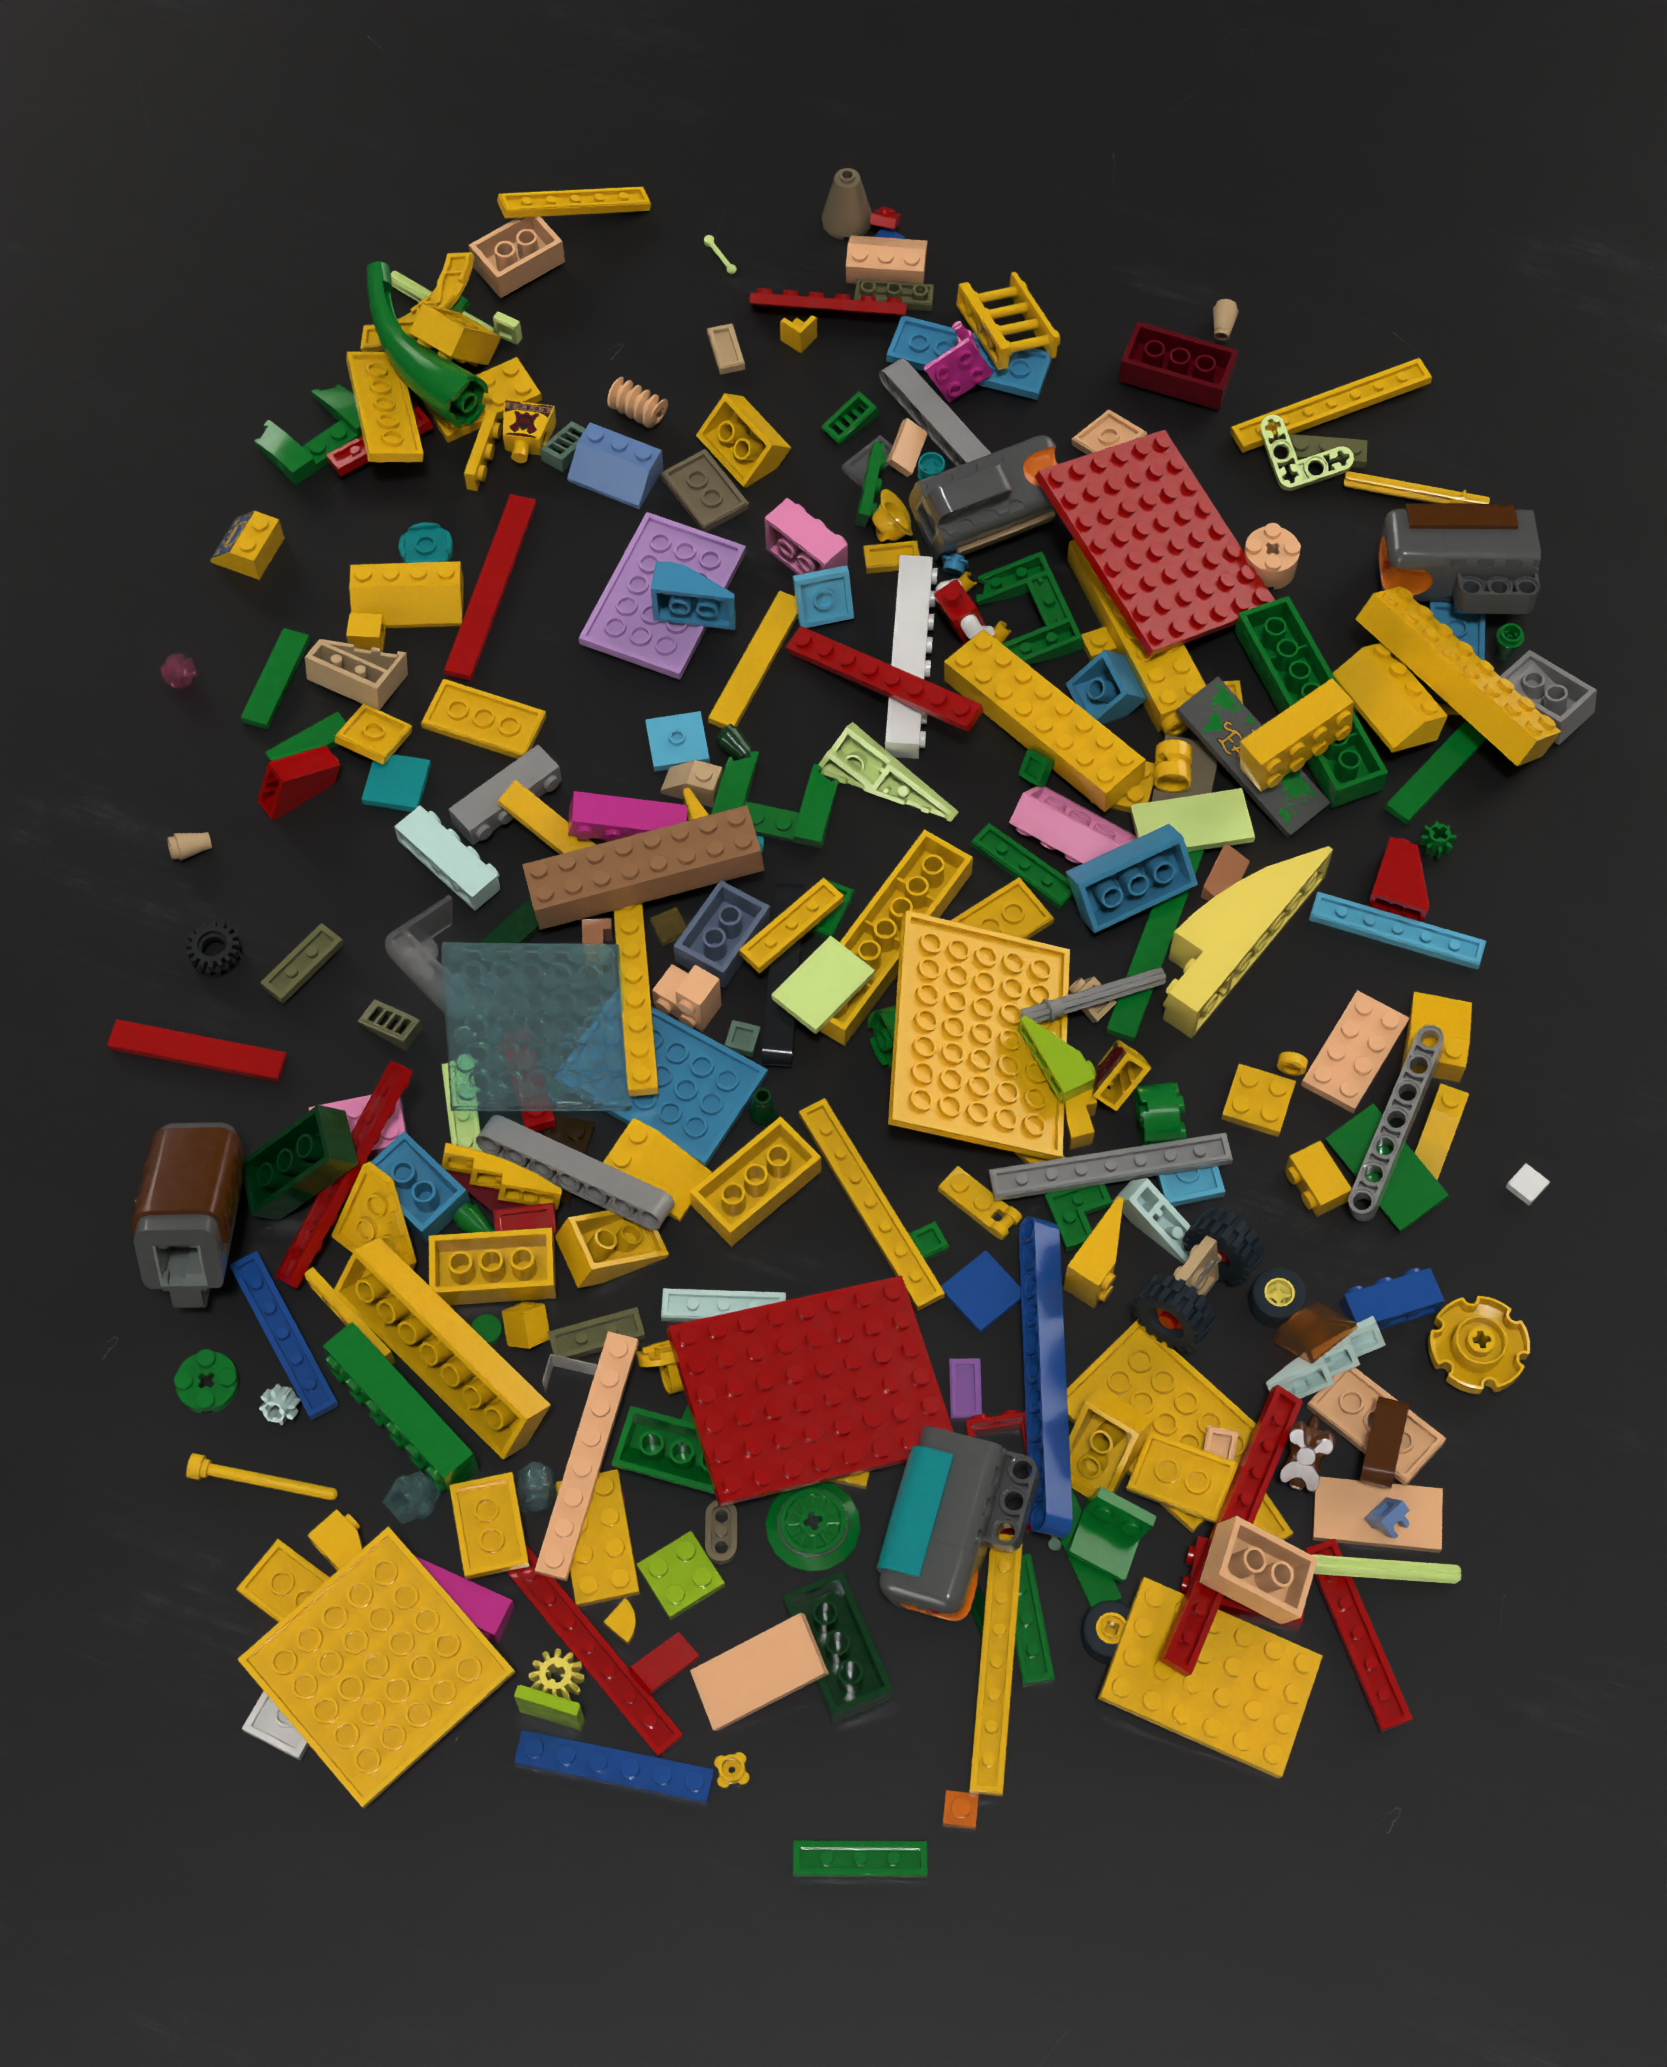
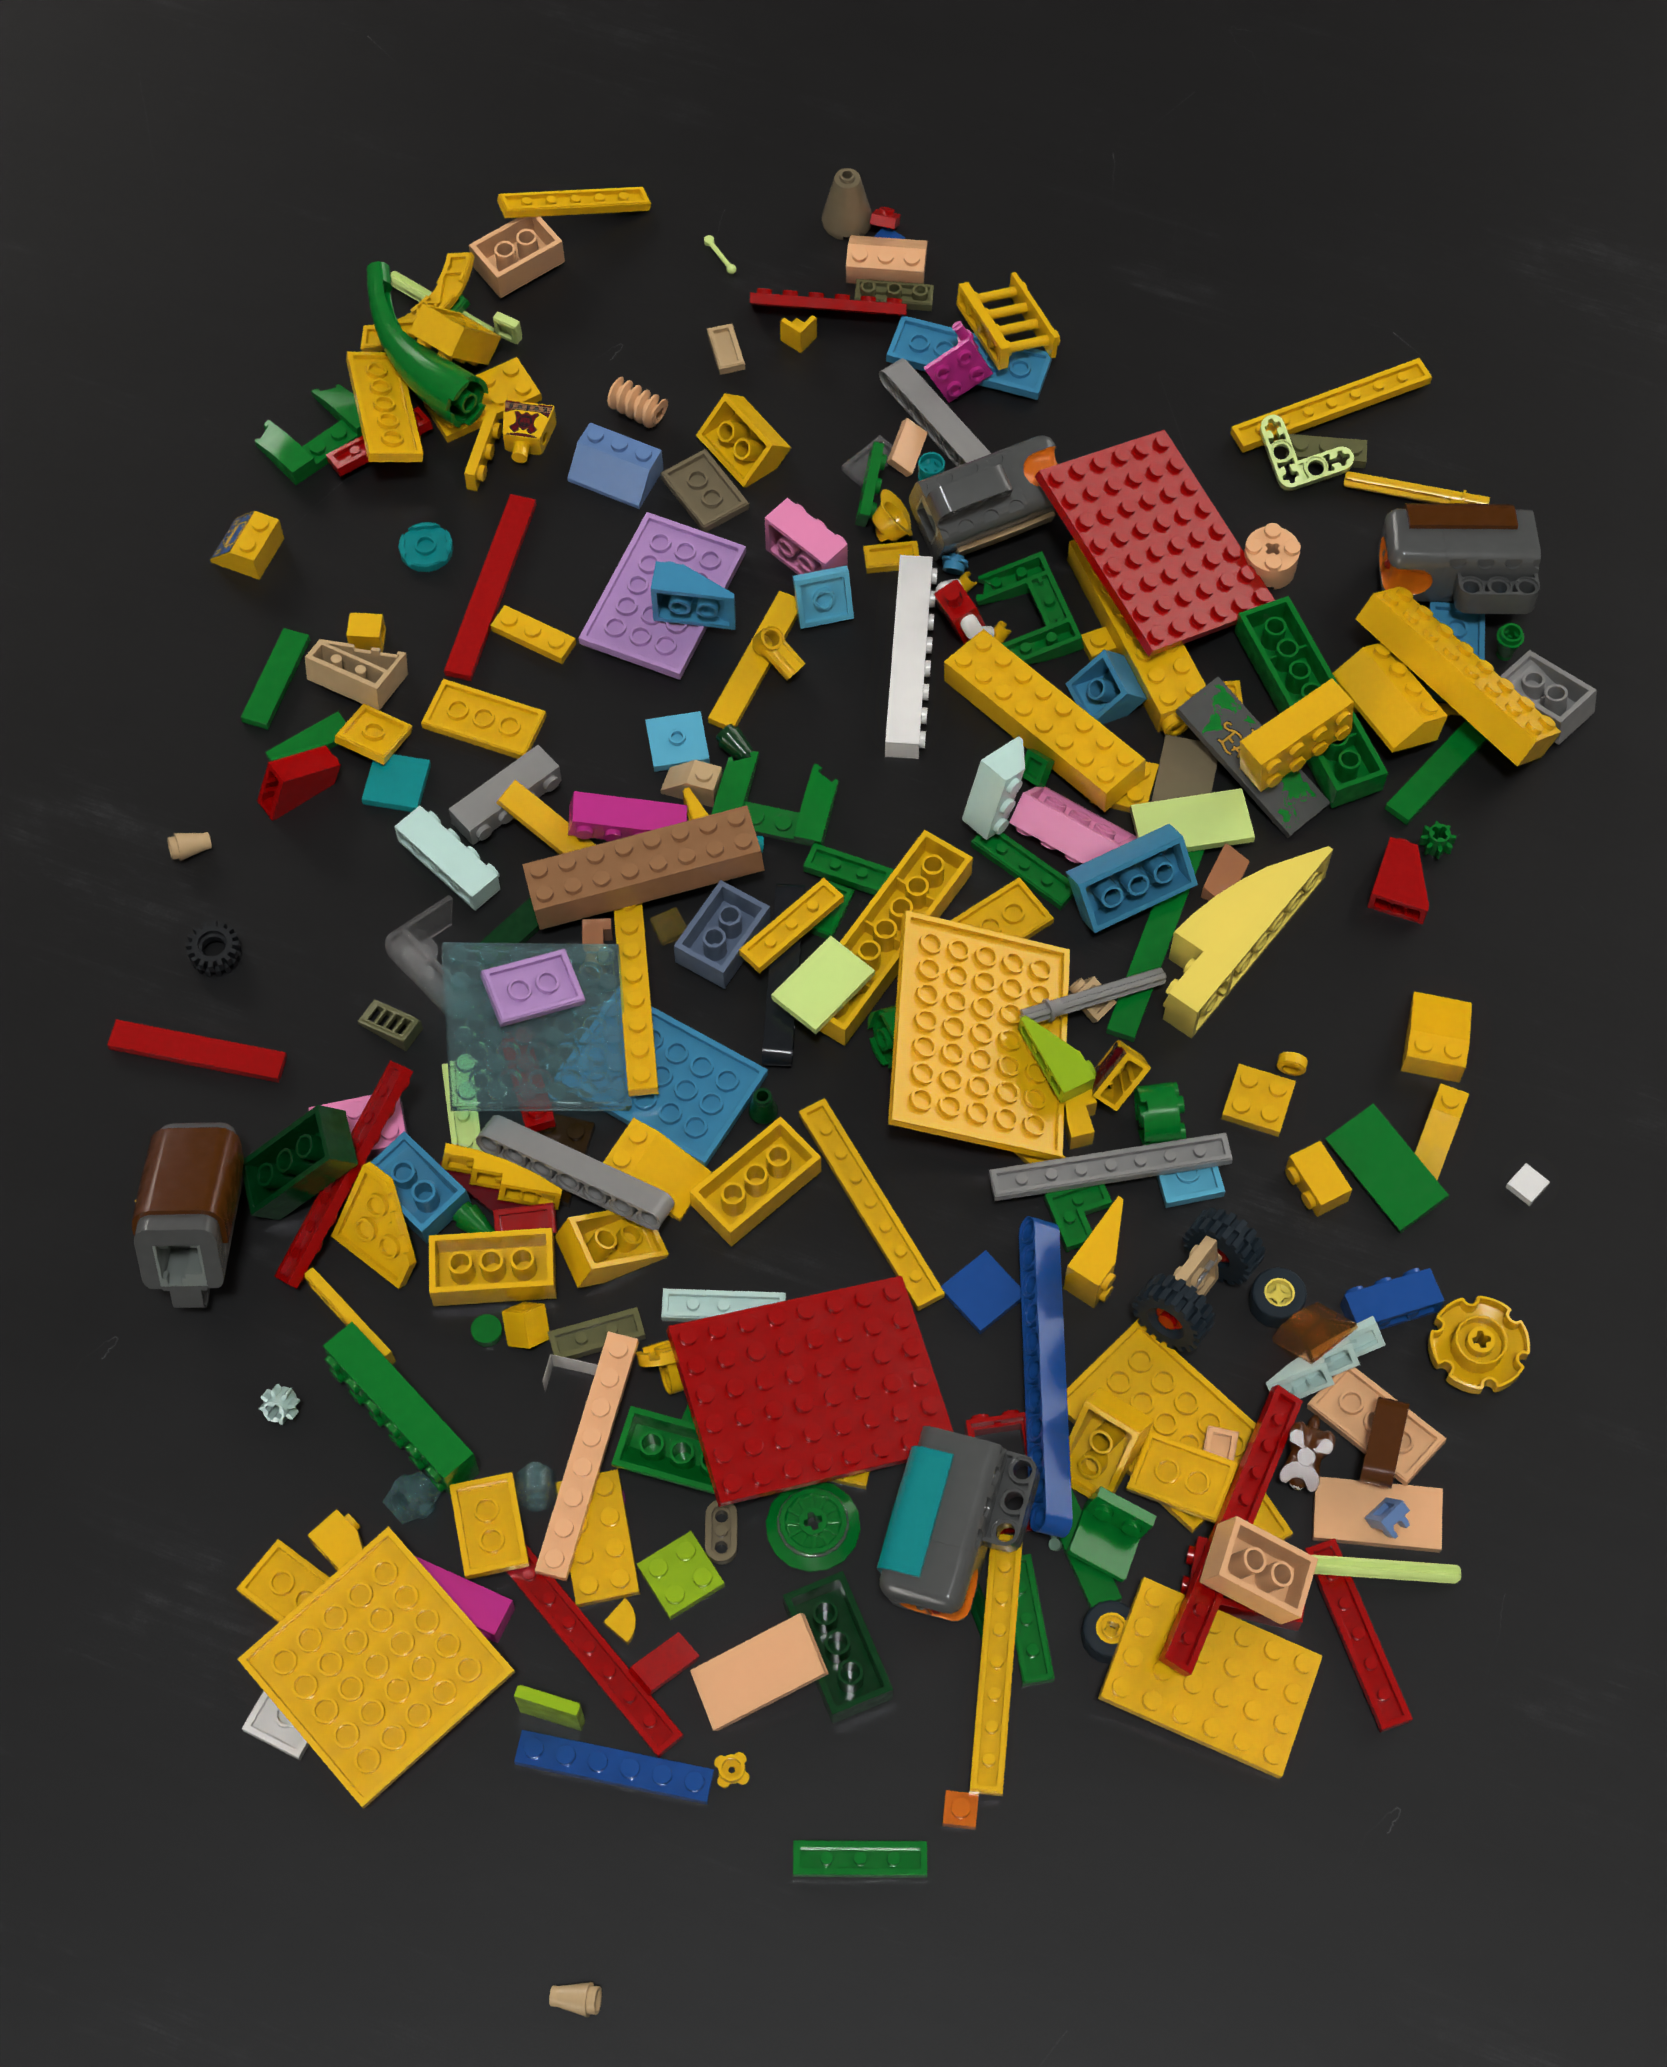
(178, 670): clear pink gear -> none
(201, 1467): yellow piece -> none
(202, 1365): green plate -> none
(284, 1335): blue plate -> none
(302, 963): olive plate -> none
(409, 593): yellow slope -> none
(441, 1348): yellow brick -> none
(532, 987): none -> lavender tile
(533, 634): none -> yellow plate
(543, 1678): light yellow gear -> none
(562, 460): sand green slope -> none
(577, 1998): none -> tan cone
(689, 996): light nougat brick -> none
(743, 1038): sand green plate -> none
(780, 653): none -> yellow piece
(846, 869): none -> green plate
(856, 402): green slope -> none
(867, 765): yellowish green wedge -> none
(885, 679): red plate -> none
(929, 1241): green tile -> none
(965, 1388): medium lavender tile -> none
(979, 1203): yellow plate -> none
(995, 789): none -> light aqua slope
(1106, 432): light nougat tile -> none
(1155, 1216): light aqua slope -> none
(1173, 766): yellow wheel -> none
(1178, 365): dark red brick -> none
(1224, 317): tan cone -> none
(1355, 1051): light nougat plate -> none
(1396, 1109): light grey beam -> none
(1397, 930): medium azure tile -> none

